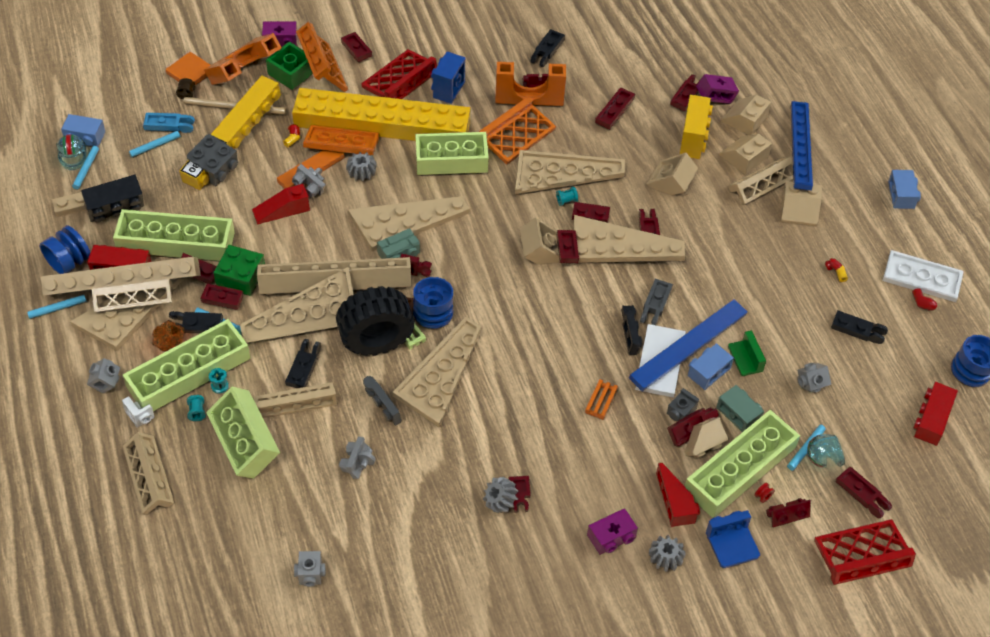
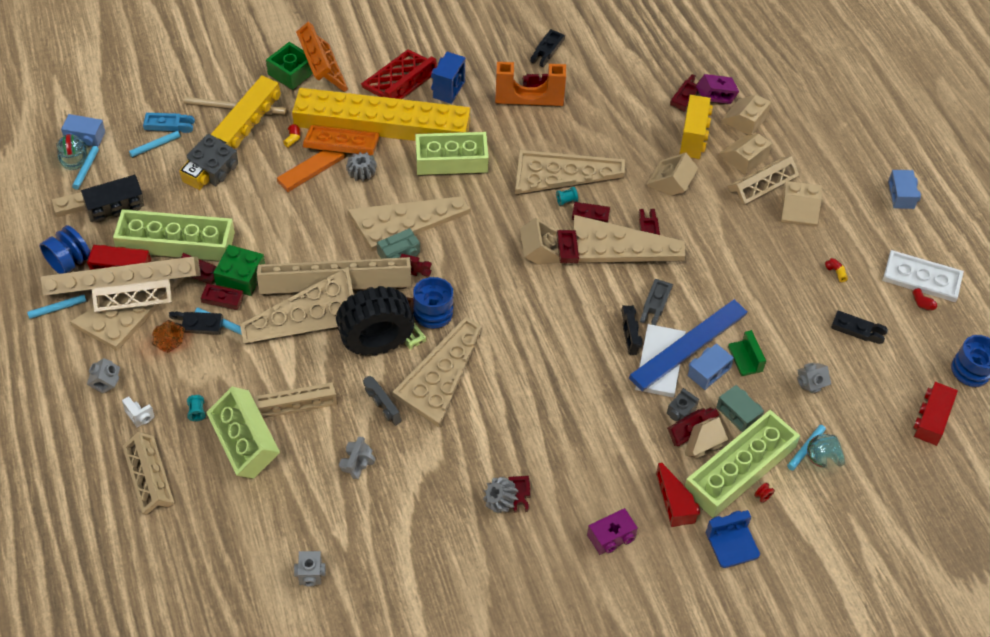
(185, 88): dark brown wheel -> none
(186, 366): yellowish green brick -> none
(188, 67): orange tile -> none
(216, 381): teal bush -> none
(230, 65): orange arch -> none
(283, 30): magenta brick -> none
(283, 204): red slope -> none
(303, 365): black hinge -> none
(311, 178): light grey hips -> none
(356, 47): dark red plate -> none
(504, 122): orange fence -> none
(606, 386): orange tile -> none
(615, 108): dark red plate -> none
(659, 553): light grey gear -> none
(792, 512): dark red hinge -> none
(801, 146): blue tile -> none
(863, 492): dark red hinge -> none
(870, 564): red fence -> none

